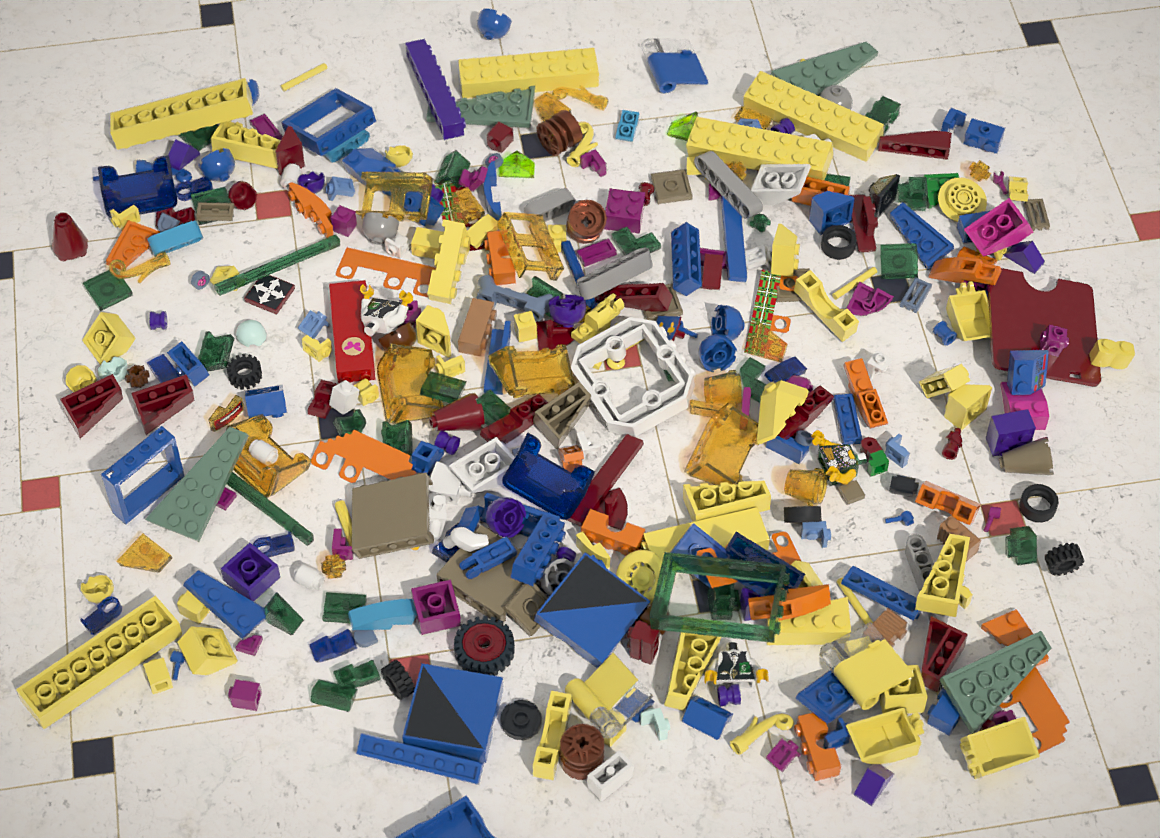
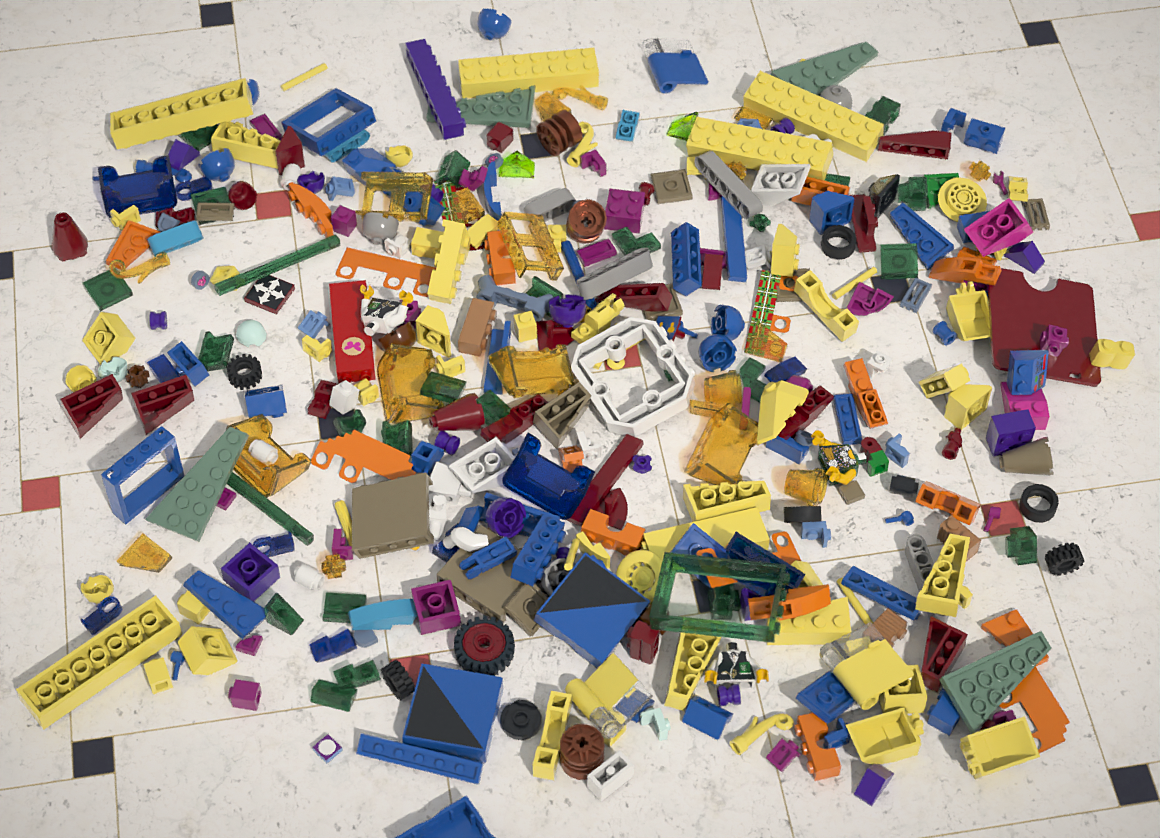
(224, 416): slope -> none
(327, 748): none -> tile
(571, 554): none -> light yellow bar
(642, 468): none -> dark purple plate

